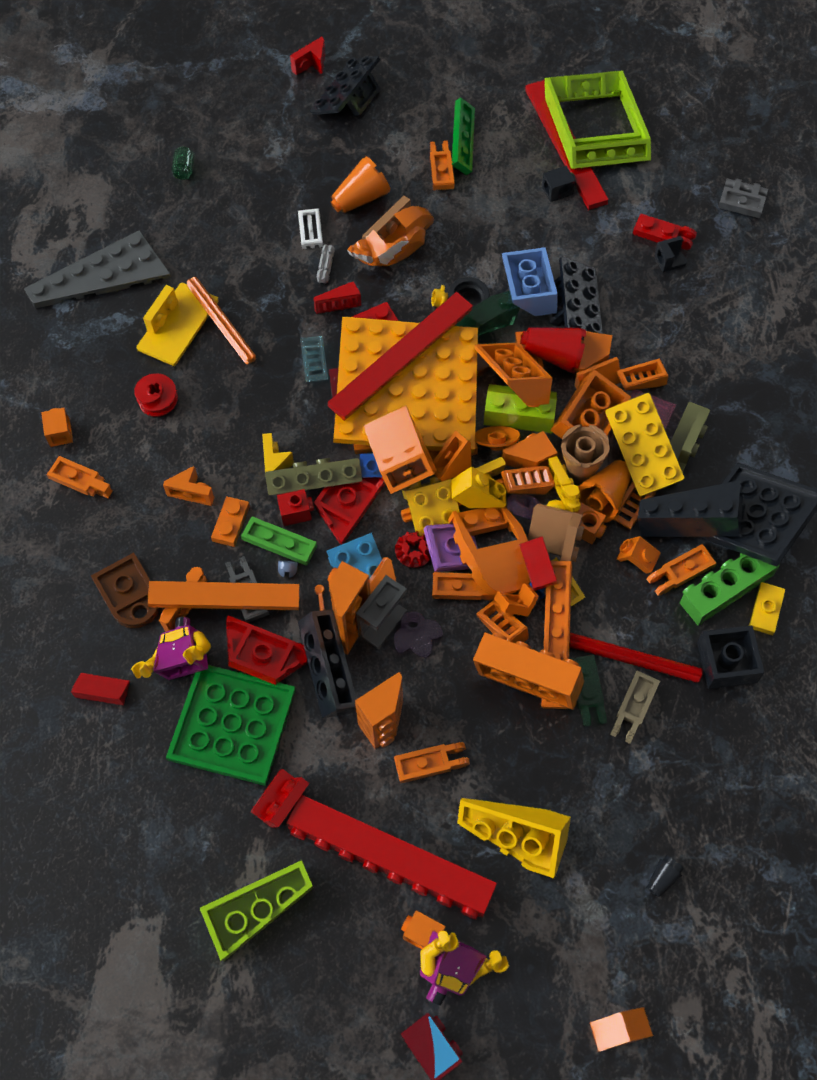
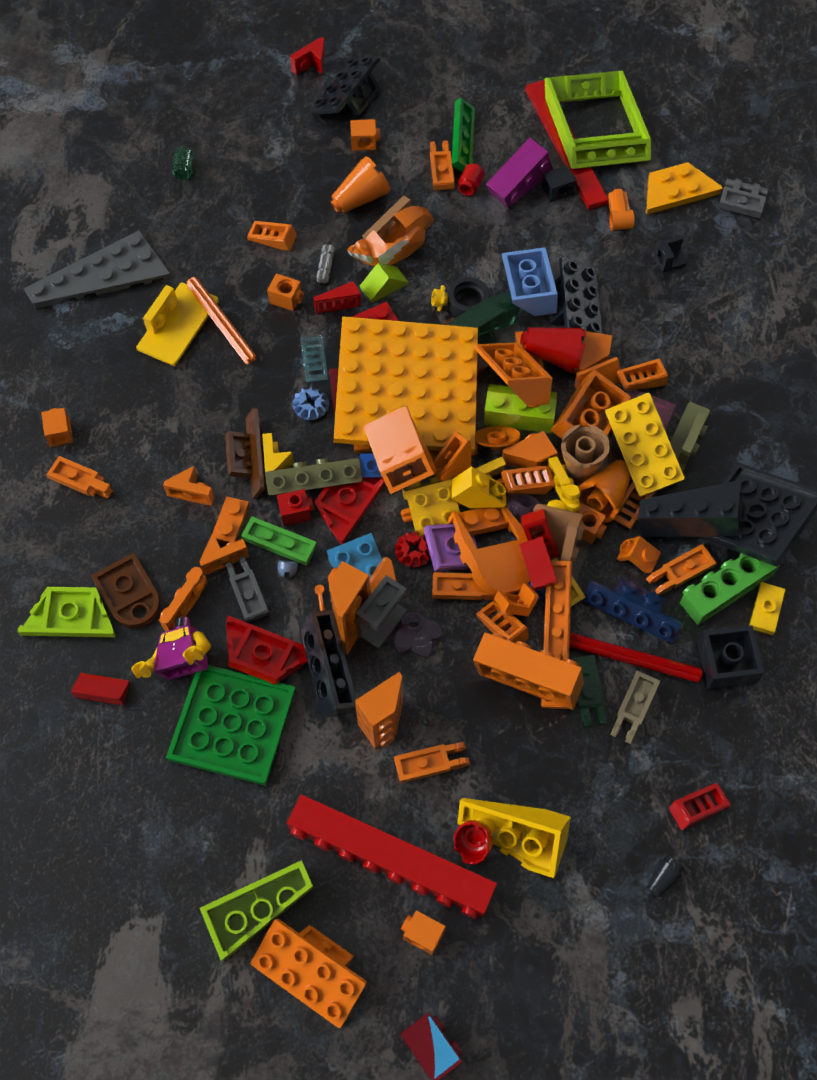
(68, 613): none -> lime wing
(156, 394): red piece -> none
(216, 557): none -> orange slope
(223, 595): orange tile -> none
(245, 454): none -> reddish brown bracket
(279, 798): red bracket -> none
(283, 241): none -> orange slope
(285, 292): none -> orange brick
(307, 411): none -> medium blue gear
(310, 970): none -> orange bracket
(312, 242): white tile -> none
(364, 135): none -> orange brick
(382, 281): none -> lime slope
(399, 356): red tile -> none
(455, 965): torso -> none
(471, 179): none -> red brick
(473, 842): none -> red hair
(520, 173): none -> magenta wedge
(538, 521): none -> red slope
(620, 214): none -> orange piece
(621, 1029): slope -> none
(635, 607): none -> dark blue bracket
(660, 230): red hinge -> none
(678, 187): none -> light orange wing
(684, 812): none -> red slope

